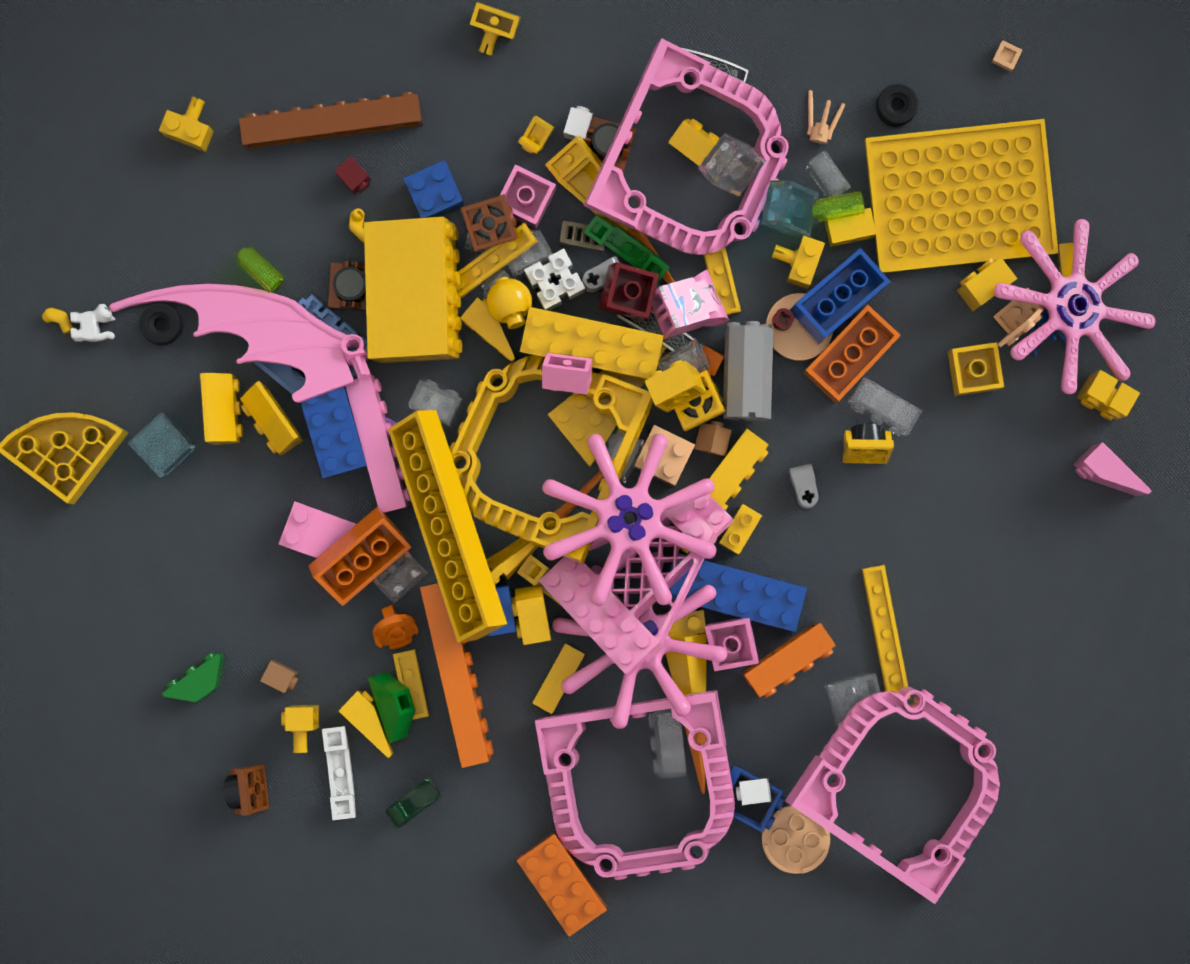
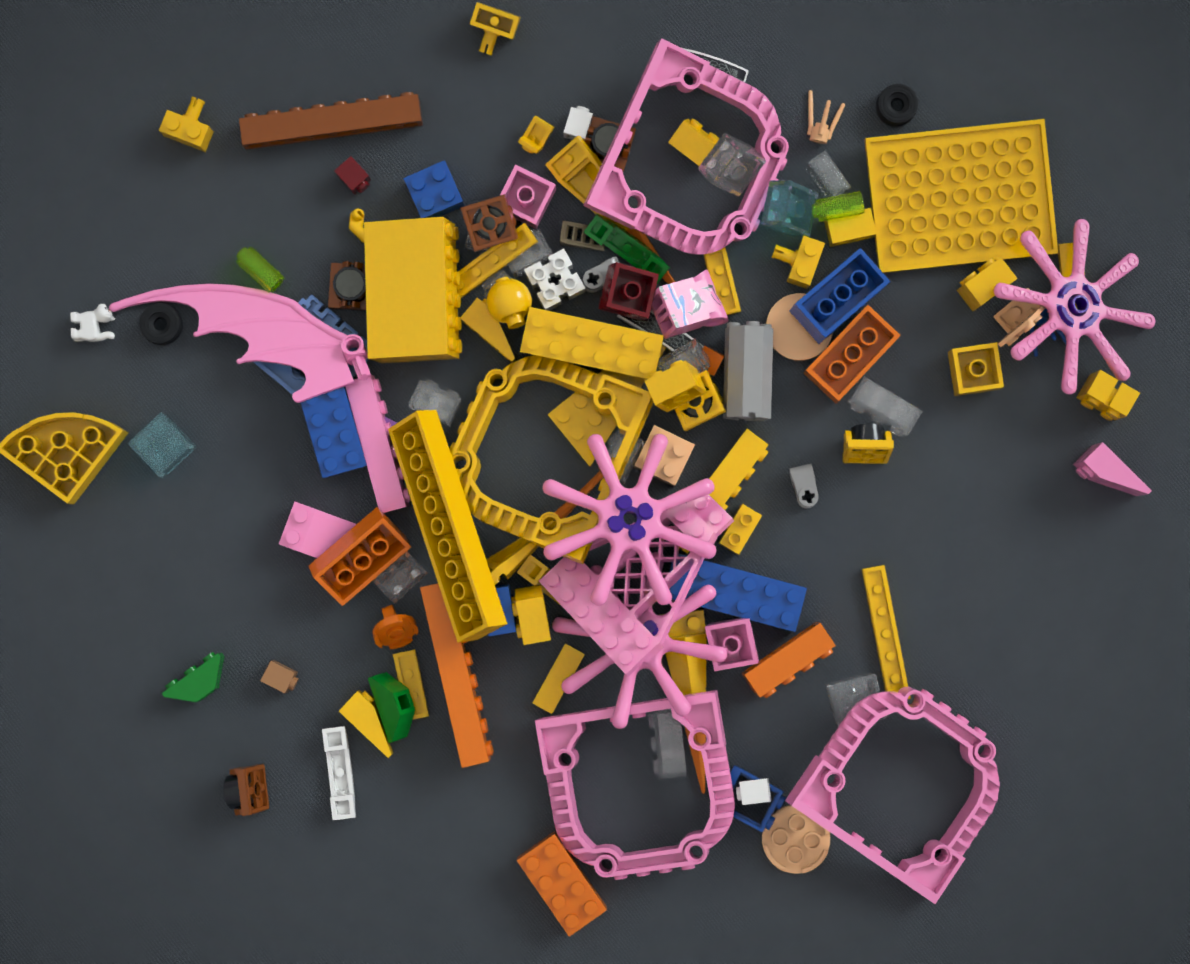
(58, 316): yellow arm -> none
(221, 408): yellow slope -> none
(270, 419): yellow slope -> none
(300, 720): yellow brick -> none
(412, 803): clear green animal -> none
(567, 373): bright pink brick -> none
(713, 438): medium nougat brick -> none
(780, 325): dark red bush -> none
(1006, 56): light nougat plate -> none

